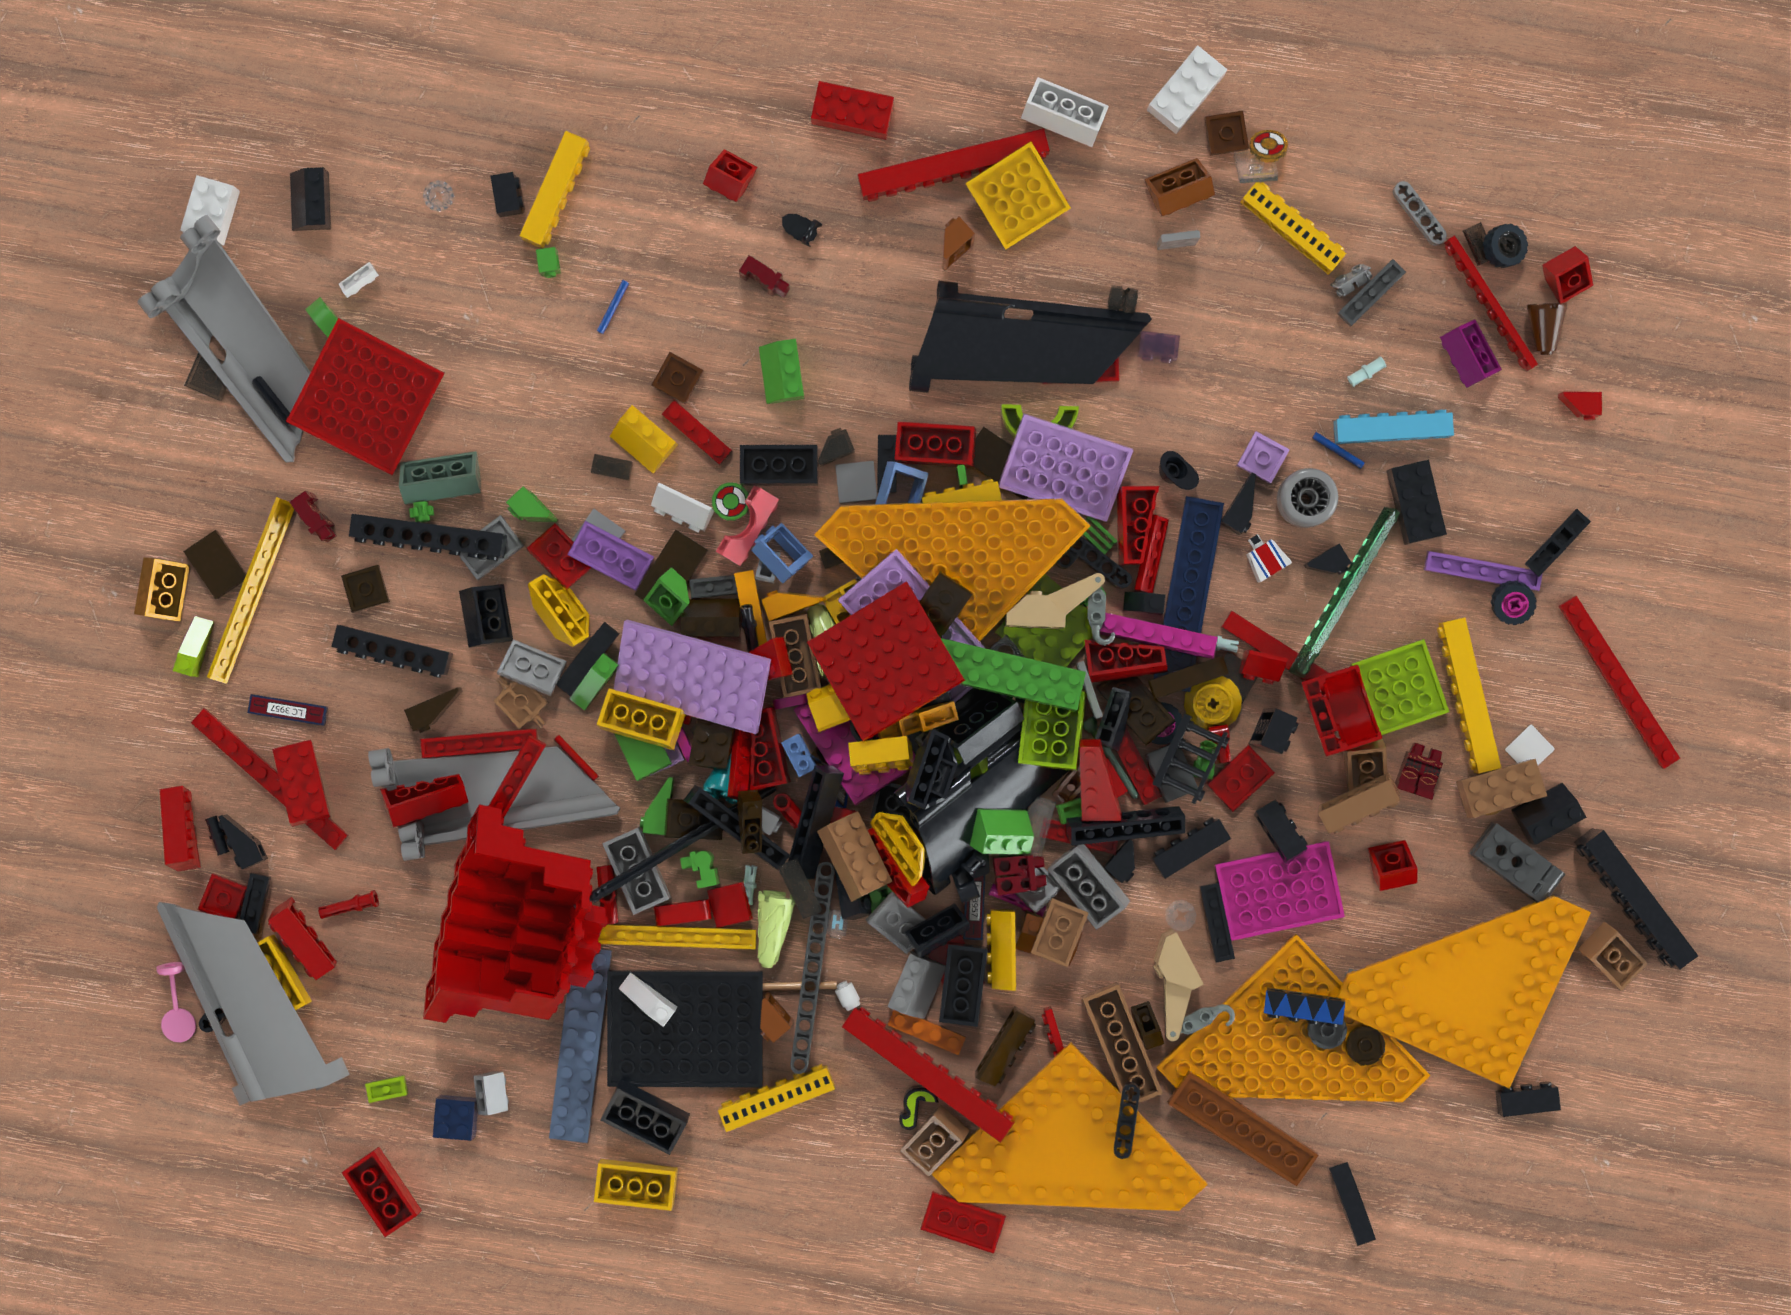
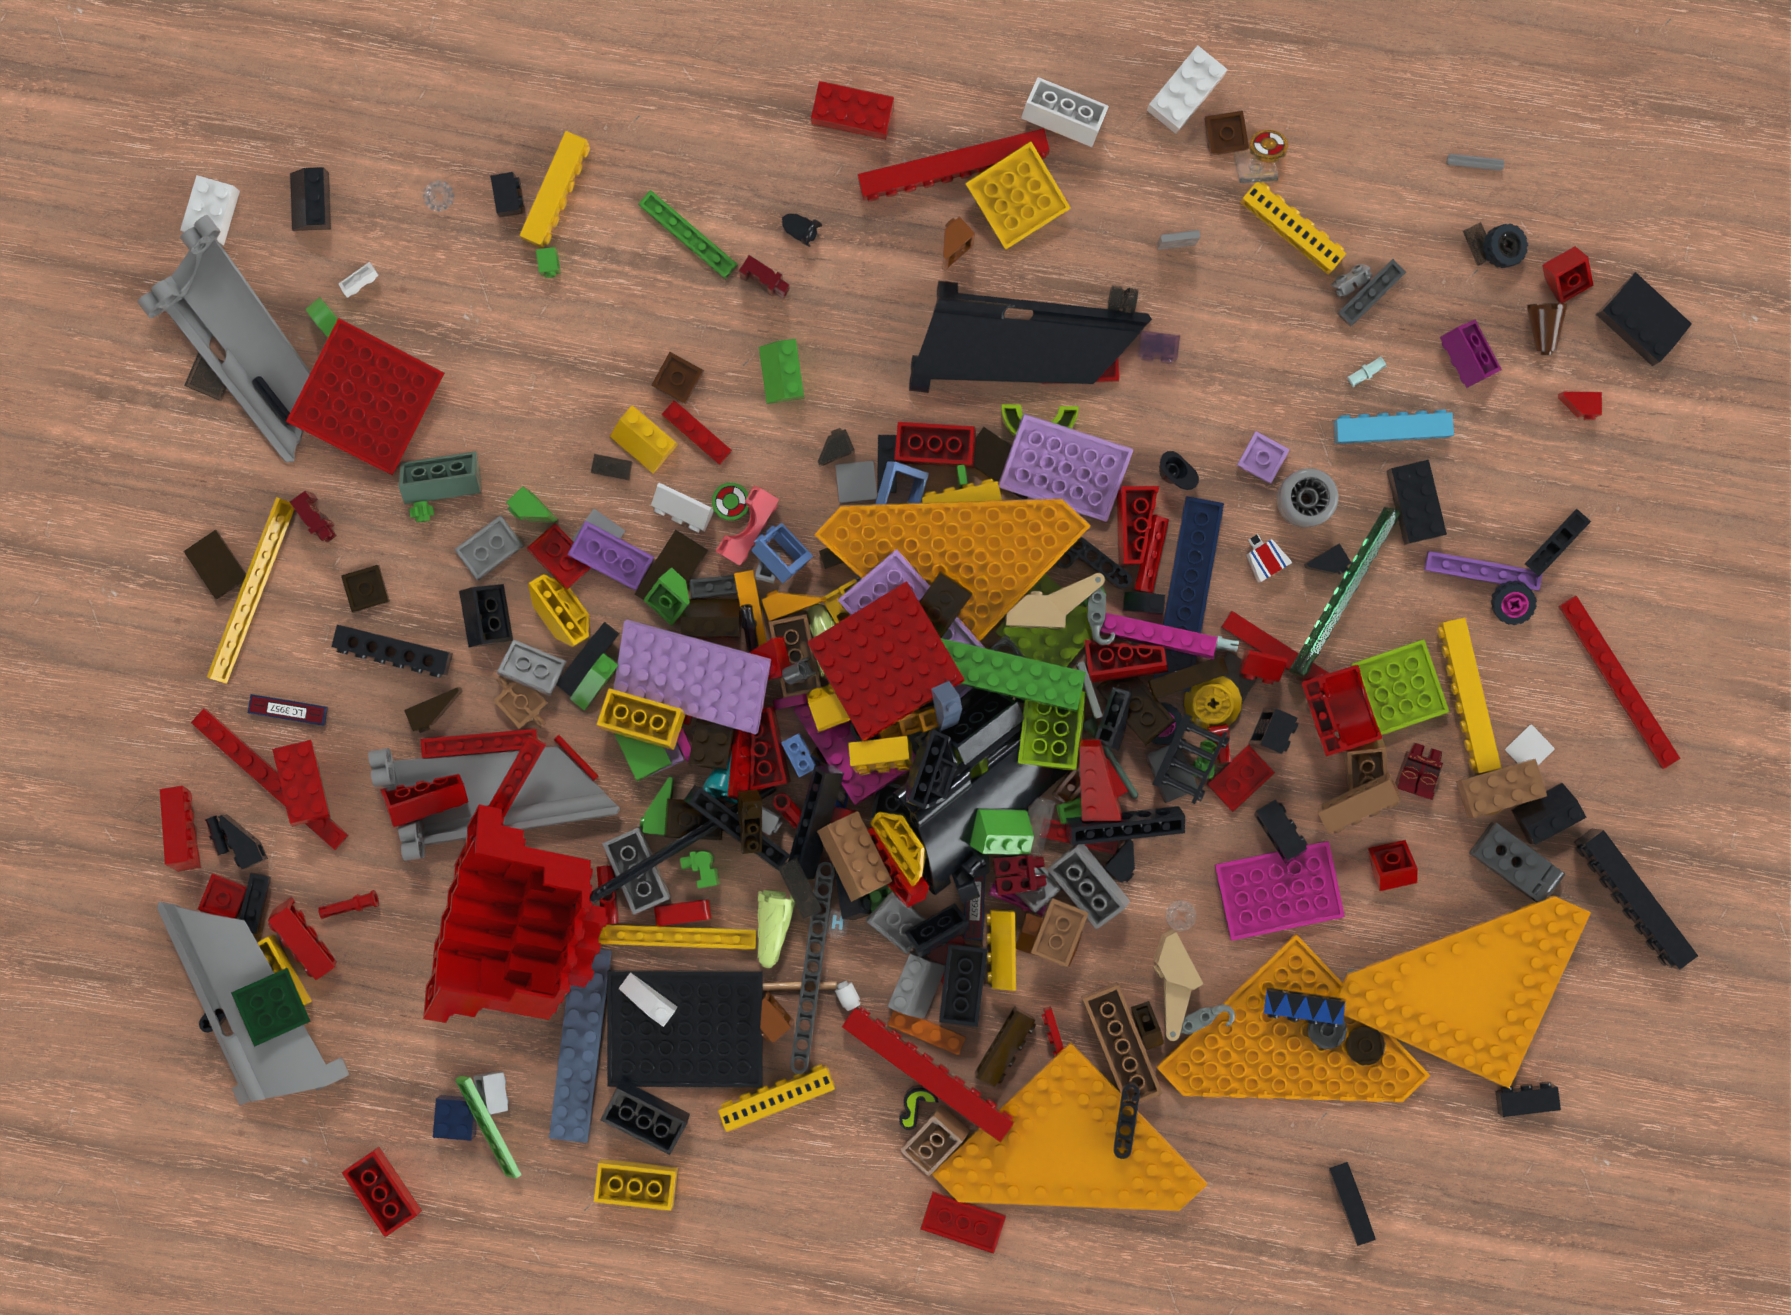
(161, 589): pearl gold slope -> none
(178, 1023): bright pink piece -> none
(194, 647): slope -> none
(270, 1007): none -> dark green plate
(360, 524): black brick -> none
(386, 1089): lime plate -> none
(488, 1127): none -> bright green tile
(613, 306): blue bar -> none
(688, 234): none -> bright green tile
(729, 175): red slope -> none
(729, 904): red tile -> none
(749, 881): light aqua pin -> none
(779, 465): black brick -> none
(798, 671): none -> dark grey piece
(947, 705): none -> sand blue slope
(1104, 531): bright green tile -> none
(1137, 770): red plate -> none
(1180, 187): dark orange slope -> none
(1190, 848): black brick -> none
(1217, 922): black plate -> none
(1240, 510): black slope -> none
(1242, 1128): dark orange plate -> none
(1338, 450): blue bar -> none
(1422, 211): light grey beam -> none
(1475, 162): none -> light grey axle
(1486, 297): red plate -> none
(1612, 956): medium nougat slope -> none
(1644, 319): none -> black slope

